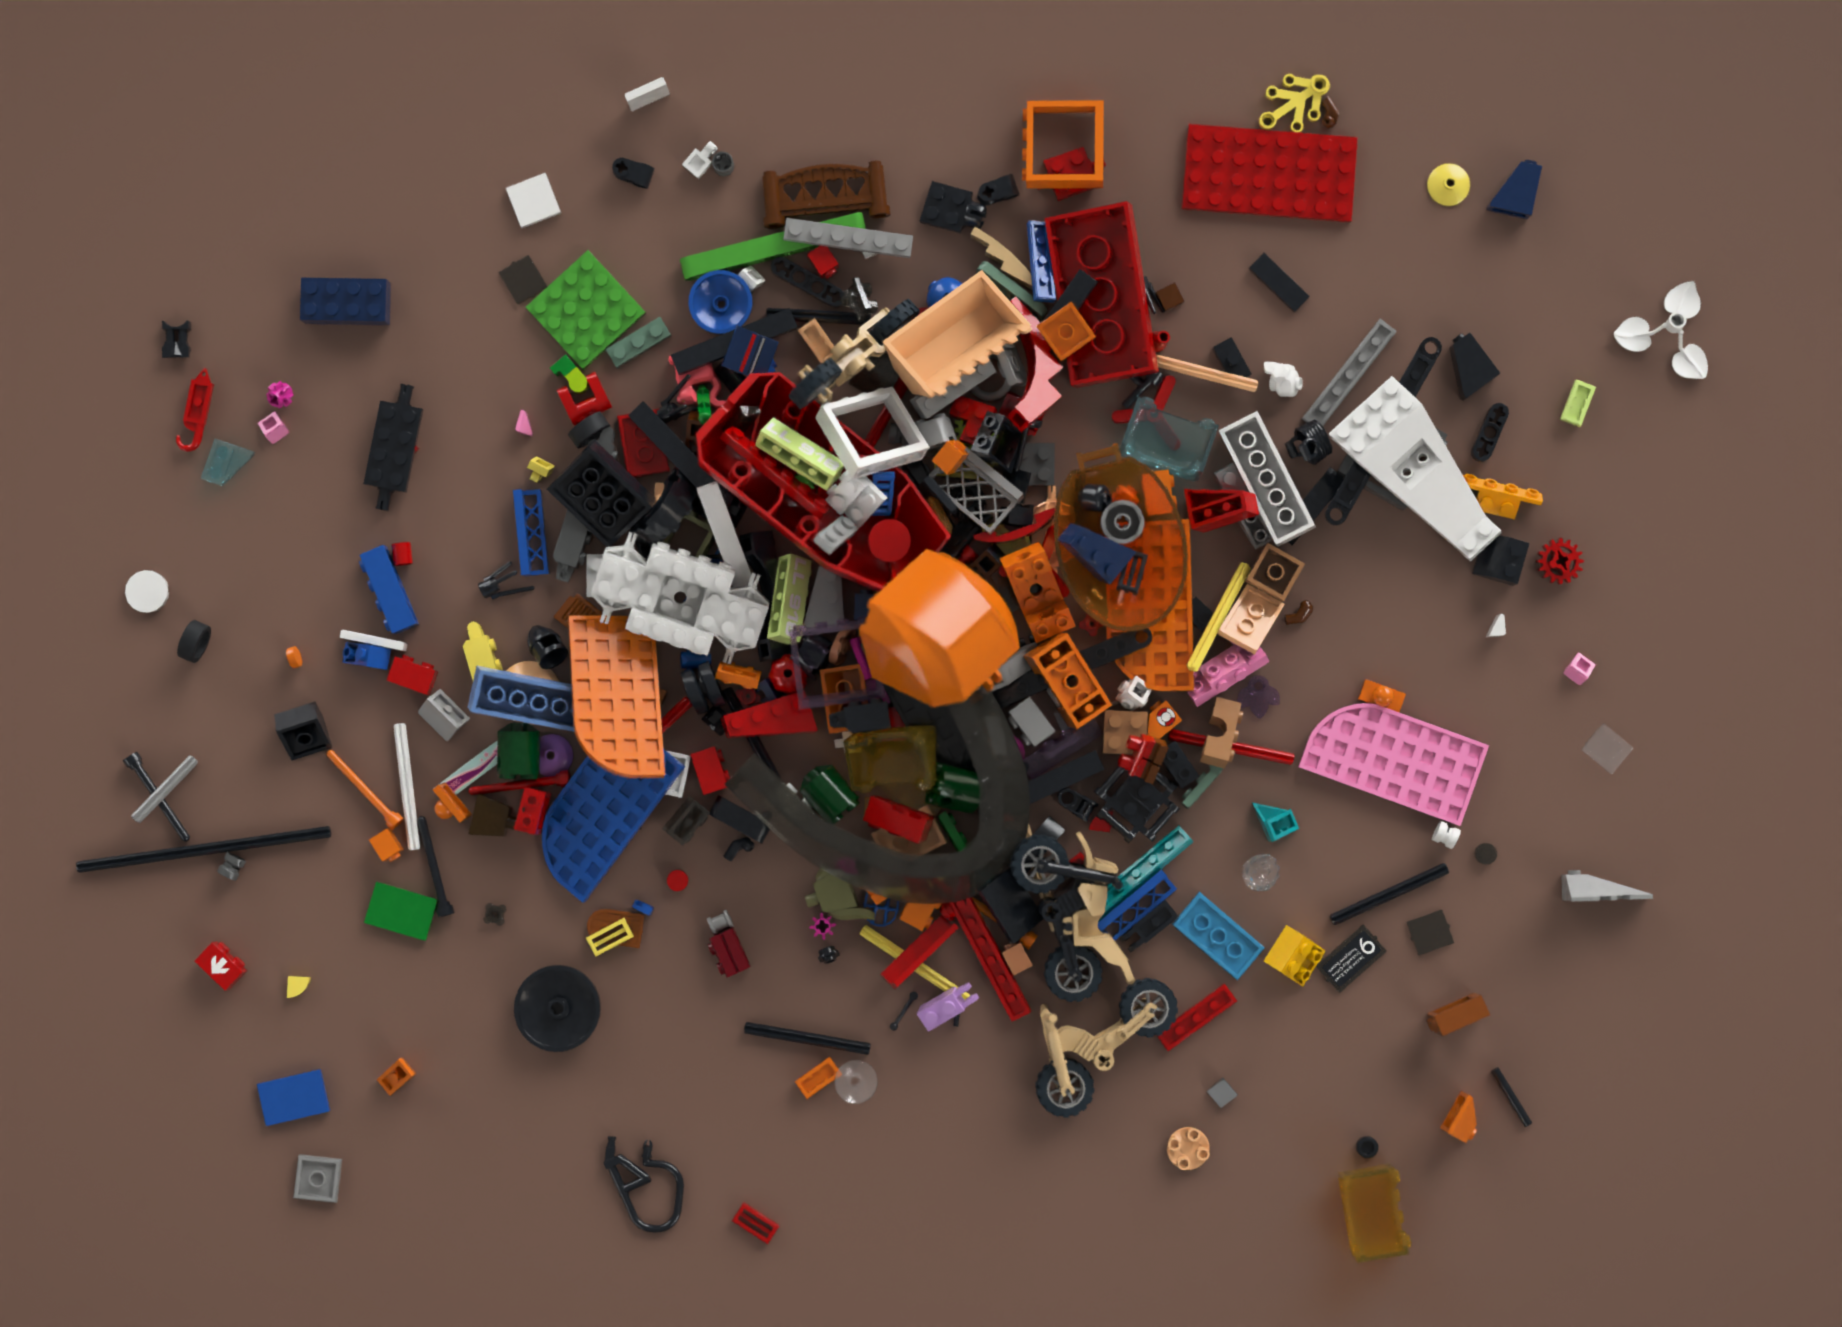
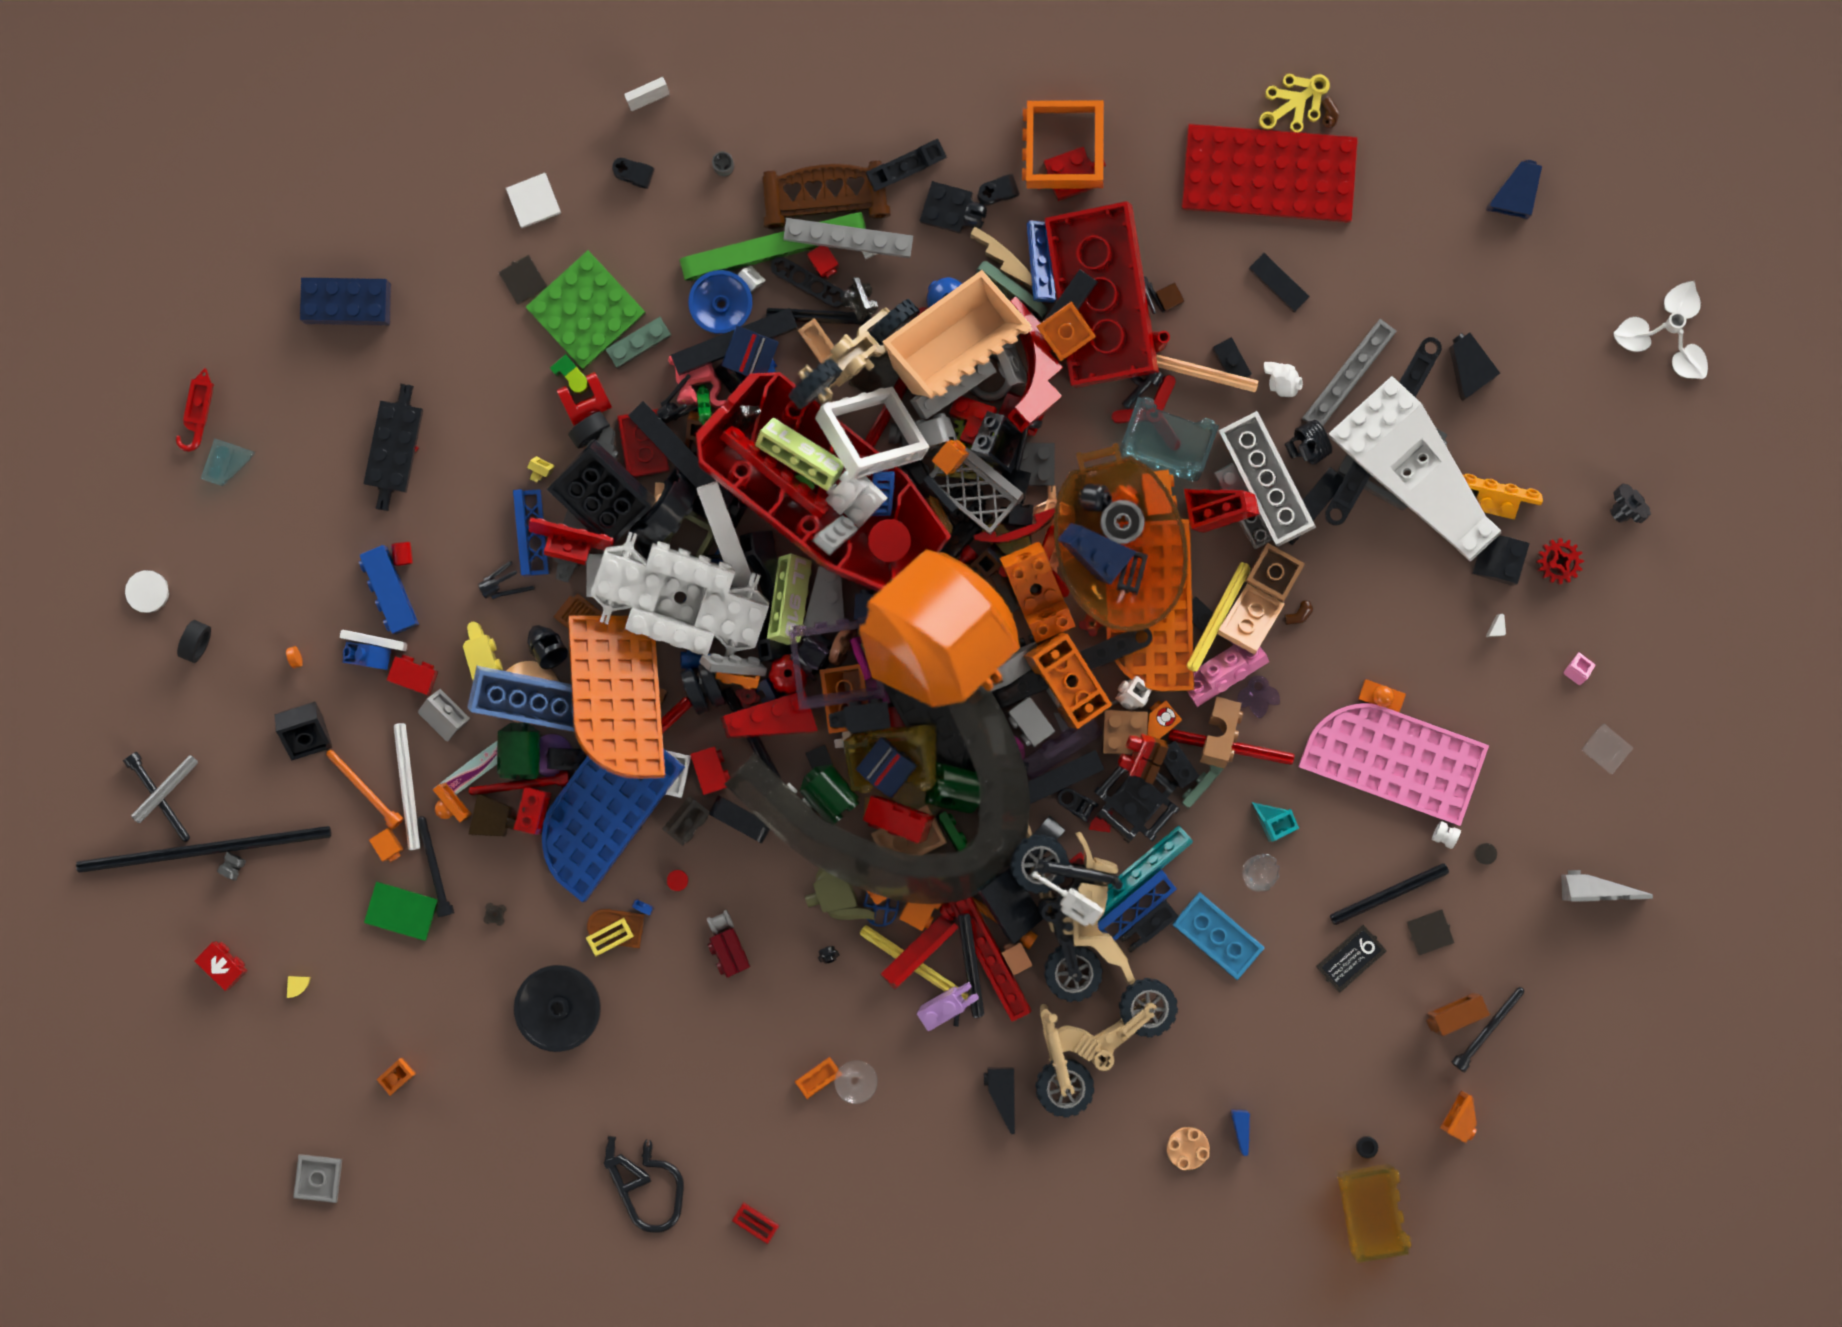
(176, 349): black piece -> none
(273, 427): bright pink slope -> none
(279, 394): dark pink gear -> none
(293, 1097): blue tile -> none
(523, 424): bright pink slope -> none
(565, 758): none -> black plate
(569, 542): none -> red bracket
(698, 161): white plate -> none
(713, 720): black slope -> none
(733, 664): none -> light grey plate
(737, 845): black arm -> none
(807, 1038): black axle -> none
(818, 930): dark pink gear -> none
(819, 757): none -> black tile
(886, 767): none -> dark blue slope
(906, 165): none -> black slope
(913, 996): black hinge -> none
(970, 963): none -> black axle
(1001, 1088): none -> black slope
(1075, 900): none -> white piece
(1197, 1016): red tile -> none
(1222, 1092): dark grey slope -> none
(1241, 1123): none -> blue slope
(1294, 955): yellow slope -> none
(1441, 192): light yellow dish -> none
(1463, 1060): none -> black piece
(1490, 415): black beam -> none
(1511, 1097): black bar -> none
(1577, 403): yellowish green plate -> none
(1629, 505): none -> black plant

